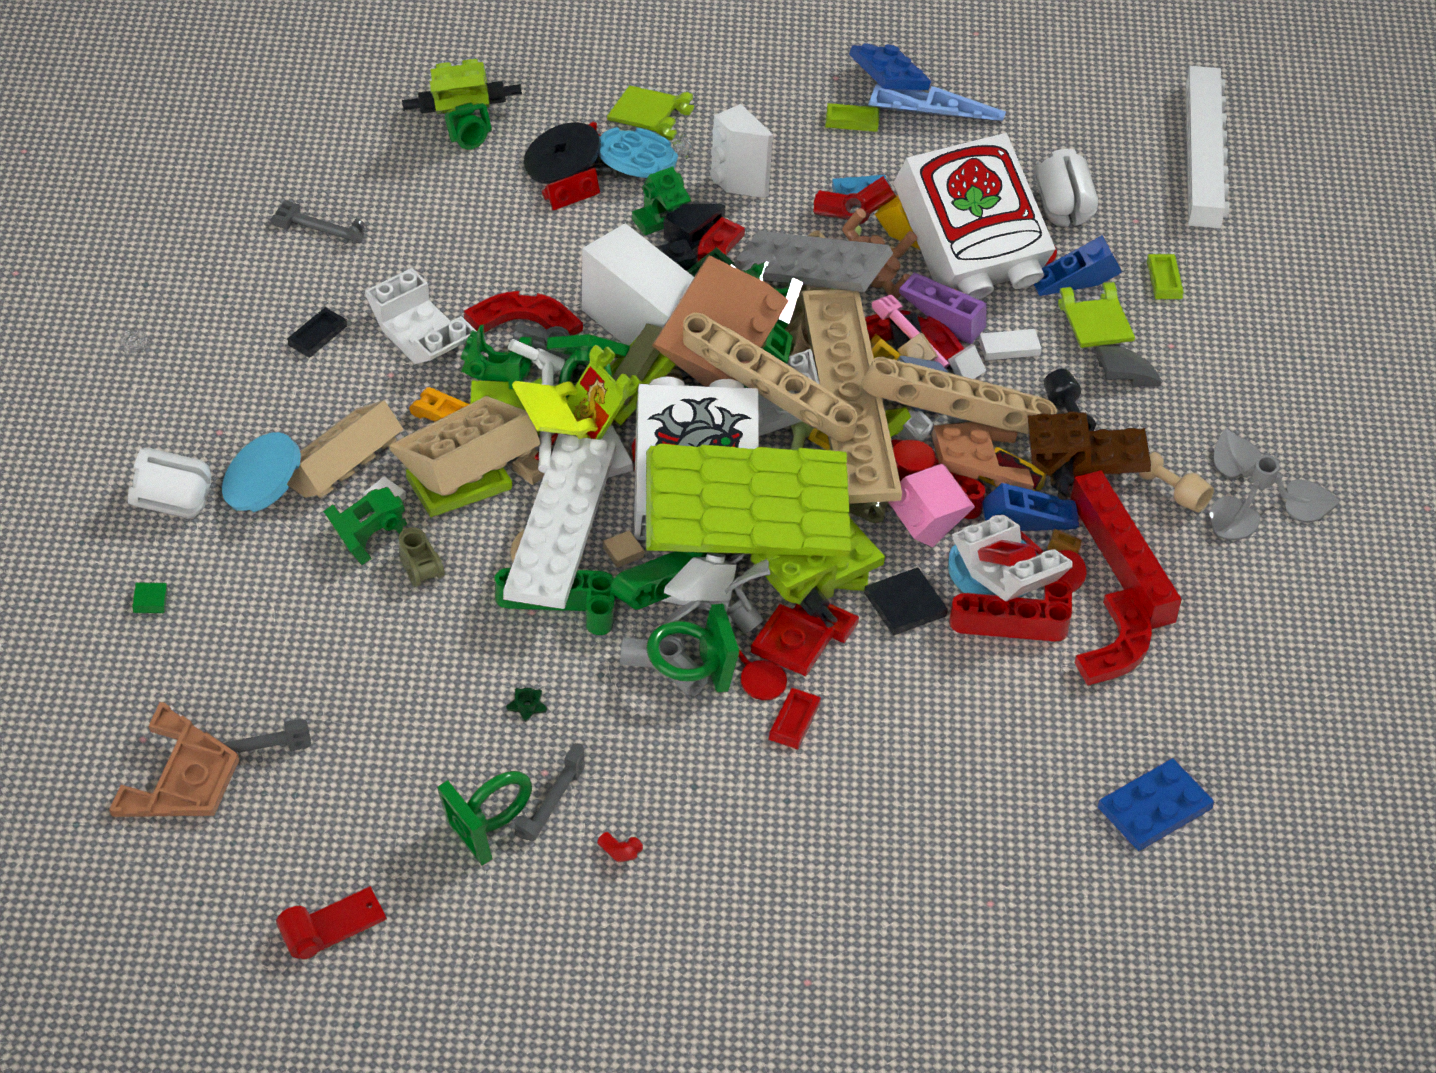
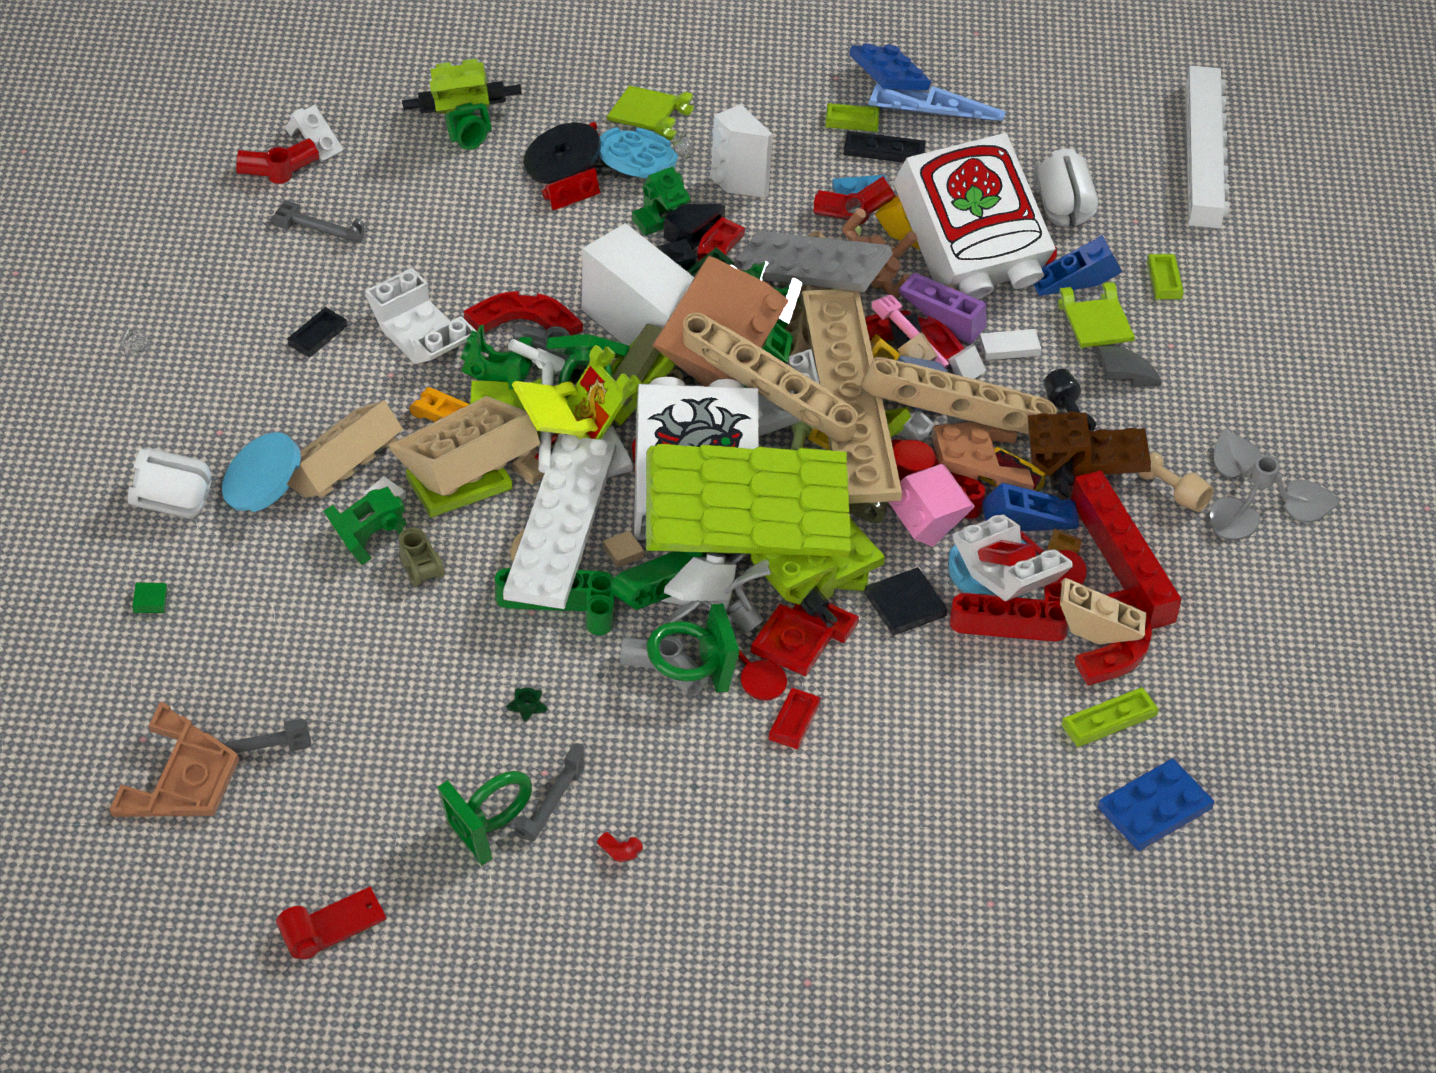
(278, 161): none -> red piece
(314, 126): none -> white bracket
(882, 146): none -> black tile
(1100, 616): none -> tan slope
(1110, 717): none -> lime tile

